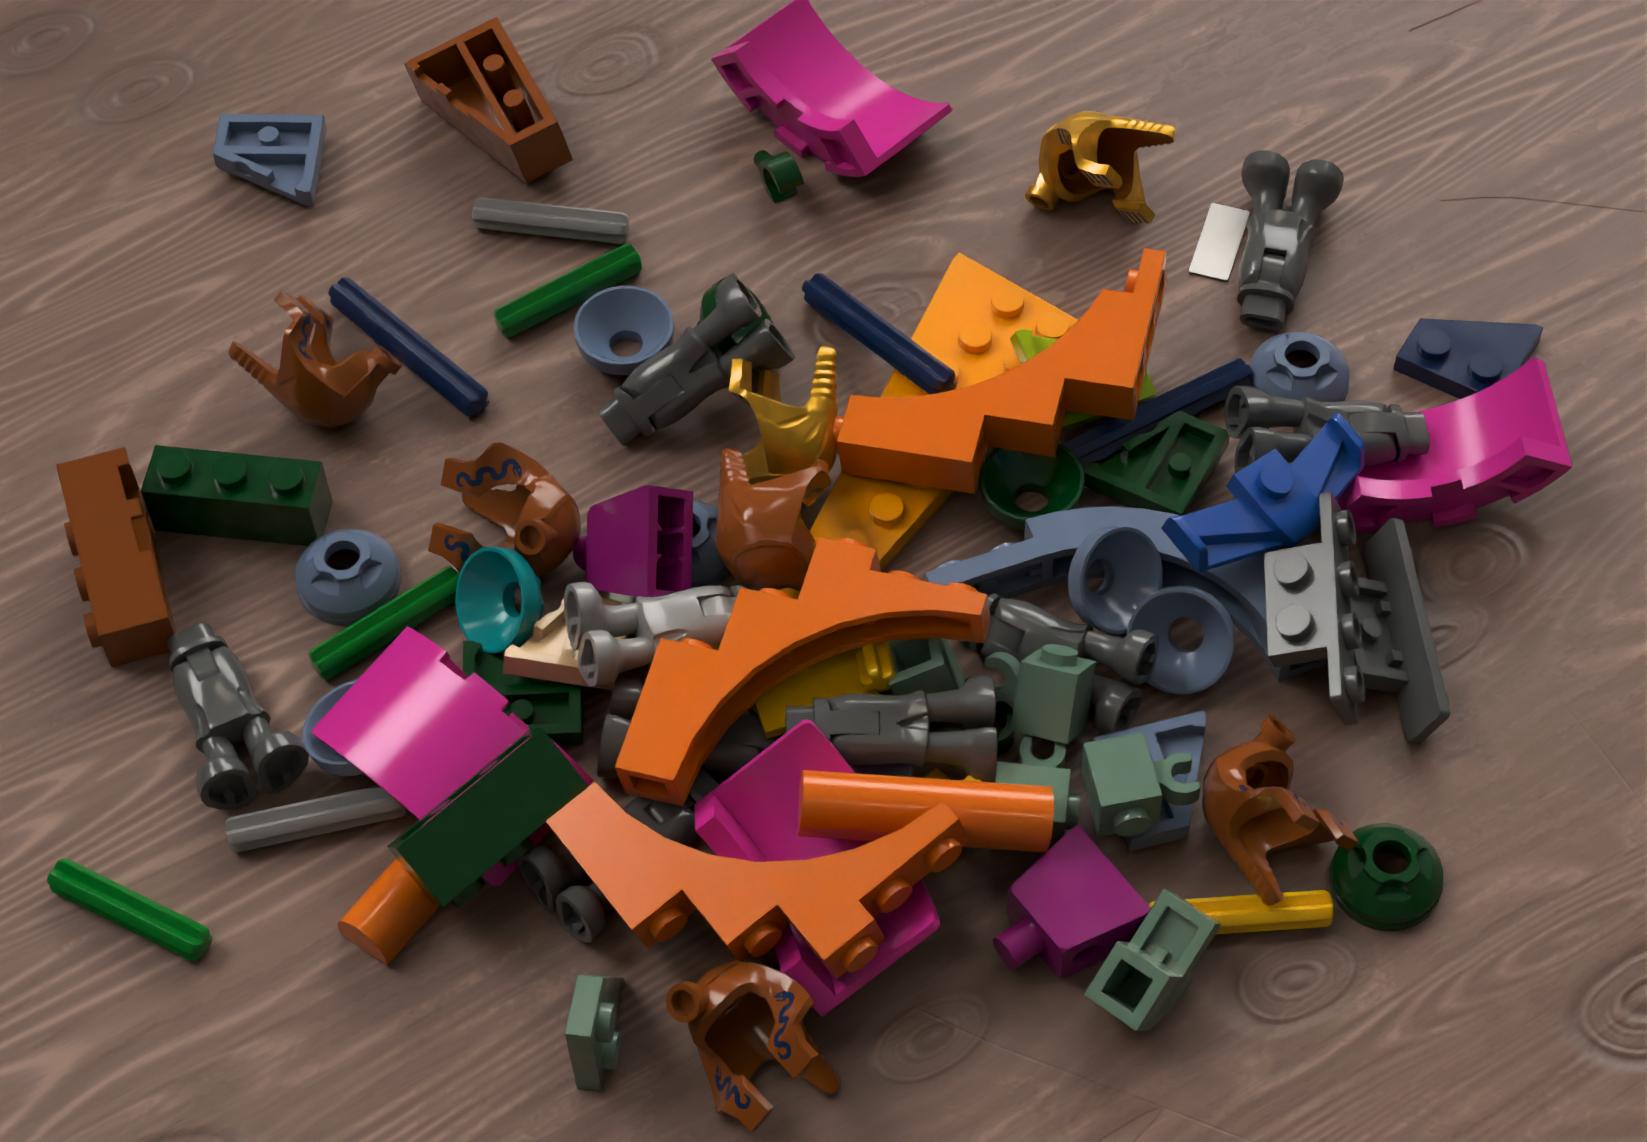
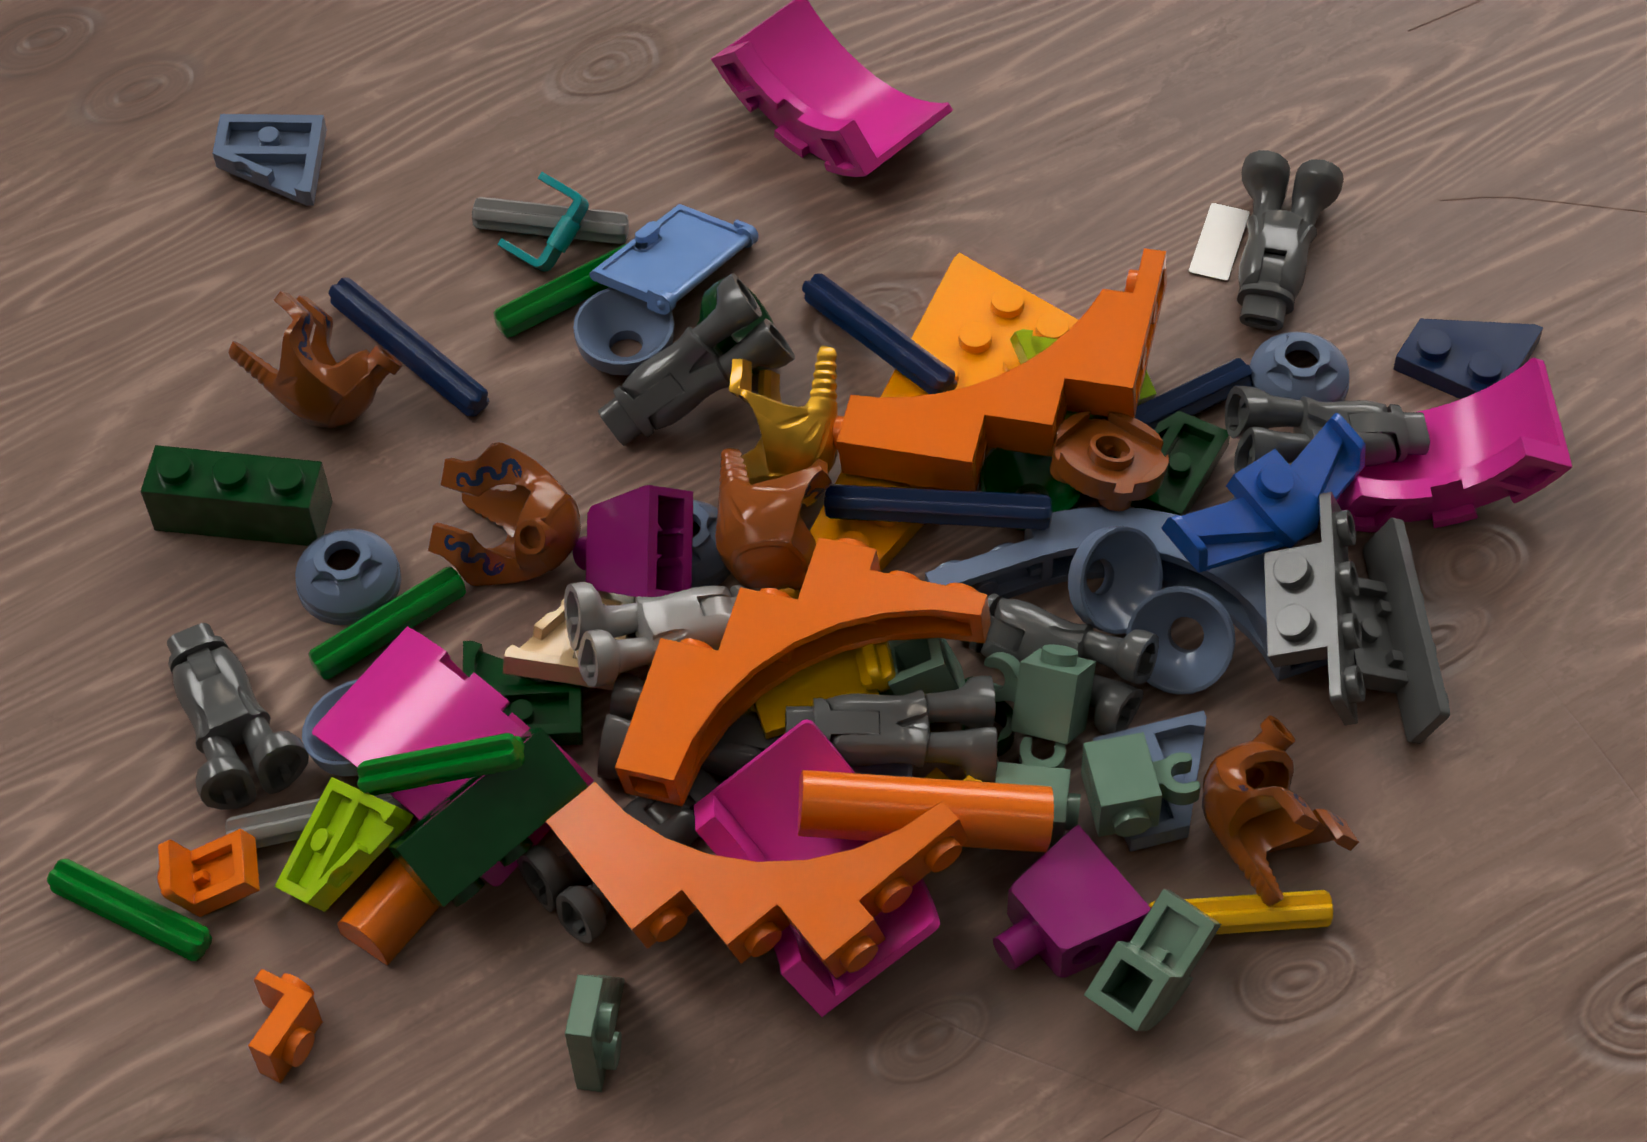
(116, 557): dark orange wedge -> none
(209, 874): none -> orange bracket
(289, 1029): none -> orange bracket
(339, 843): none -> lime wing
(441, 764): none -> green axle
(487, 599): teal piece -> none
(492, 100): dark orange wedge -> none
(563, 232): none -> teal piece
(673, 256): none -> medium blue door
(742, 1019): dark orange piece -> none
(779, 174): dark green piece -> none
(938, 507): none -> dark blue axle
(1084, 463): none -> dark orange plate
(1096, 154): pearl gold piece -> none
(1381, 898): dark green piece -> none

